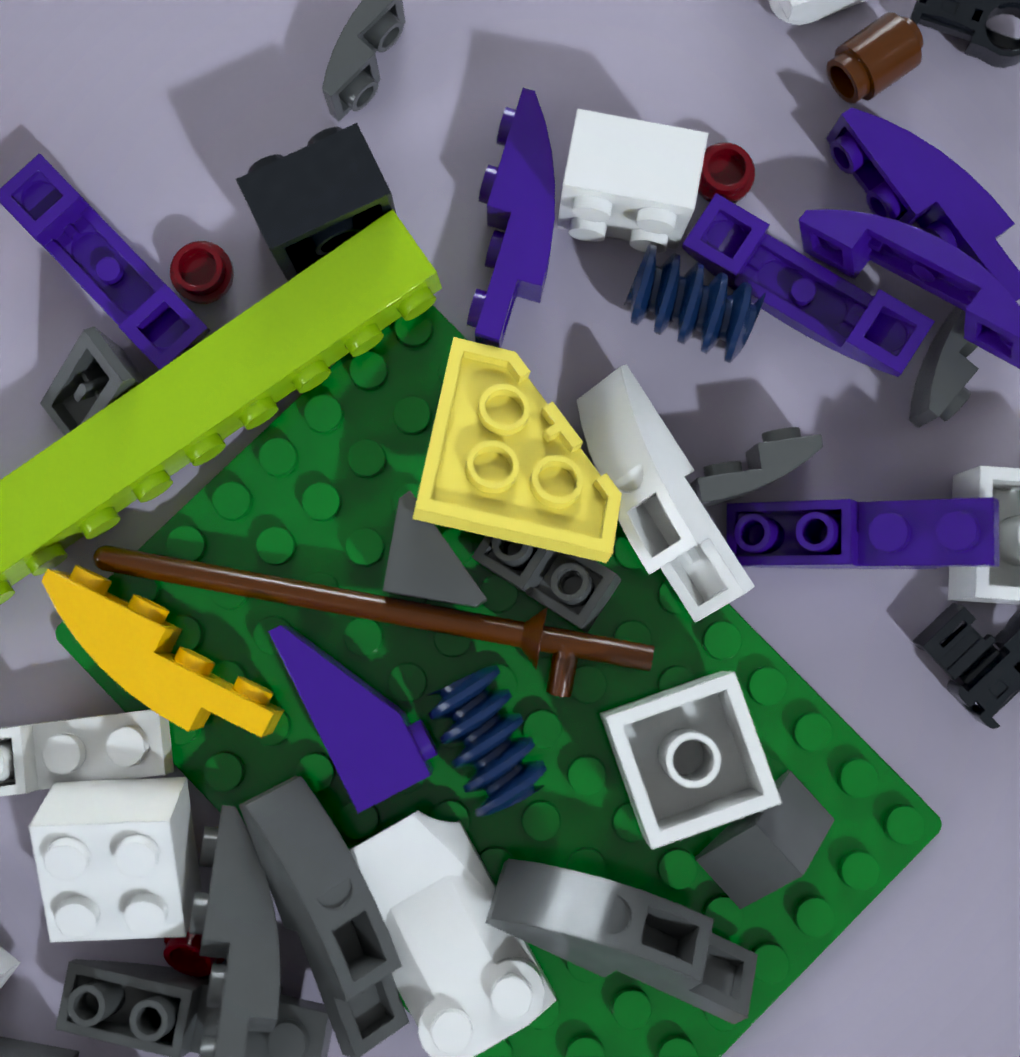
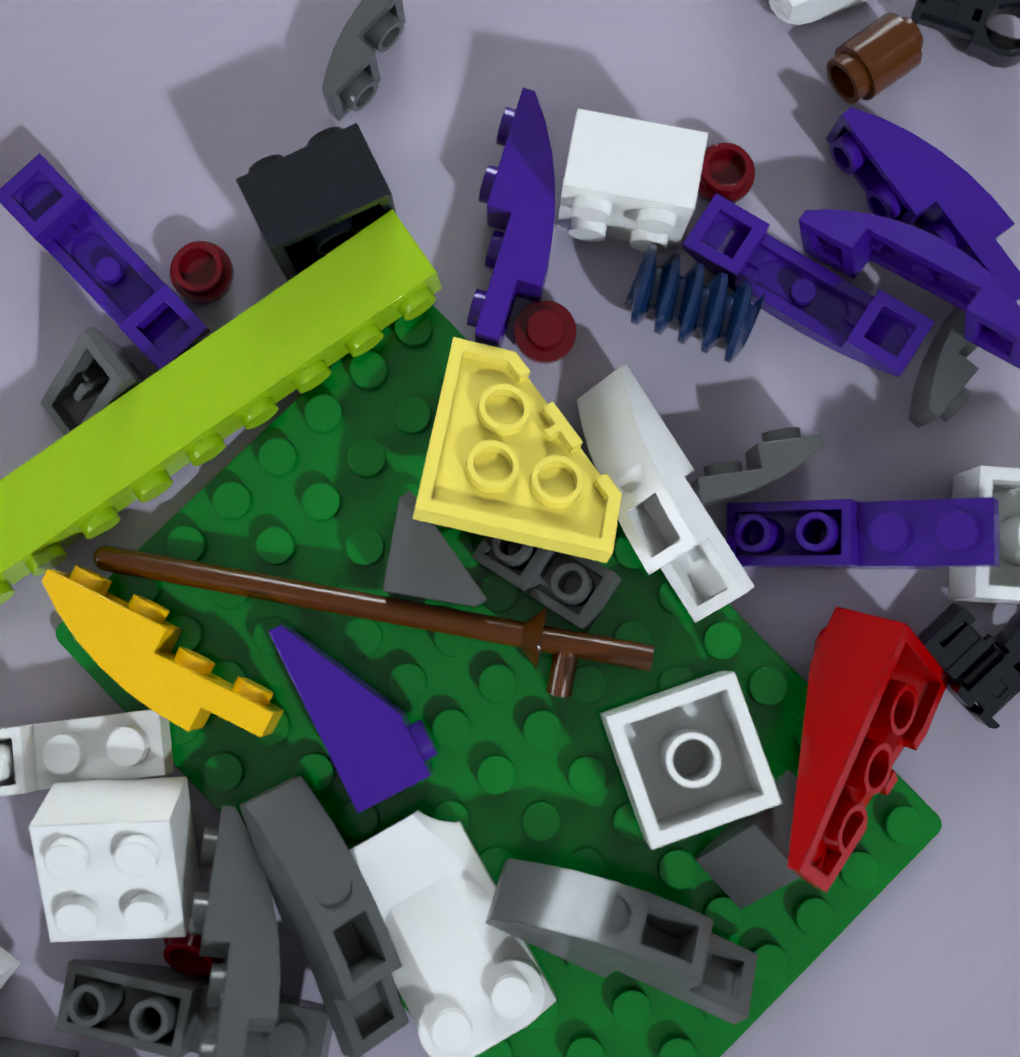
(488, 741): dark blue piece -> none
(545, 332): none -> dark red plate
(865, 702): none -> red wedge

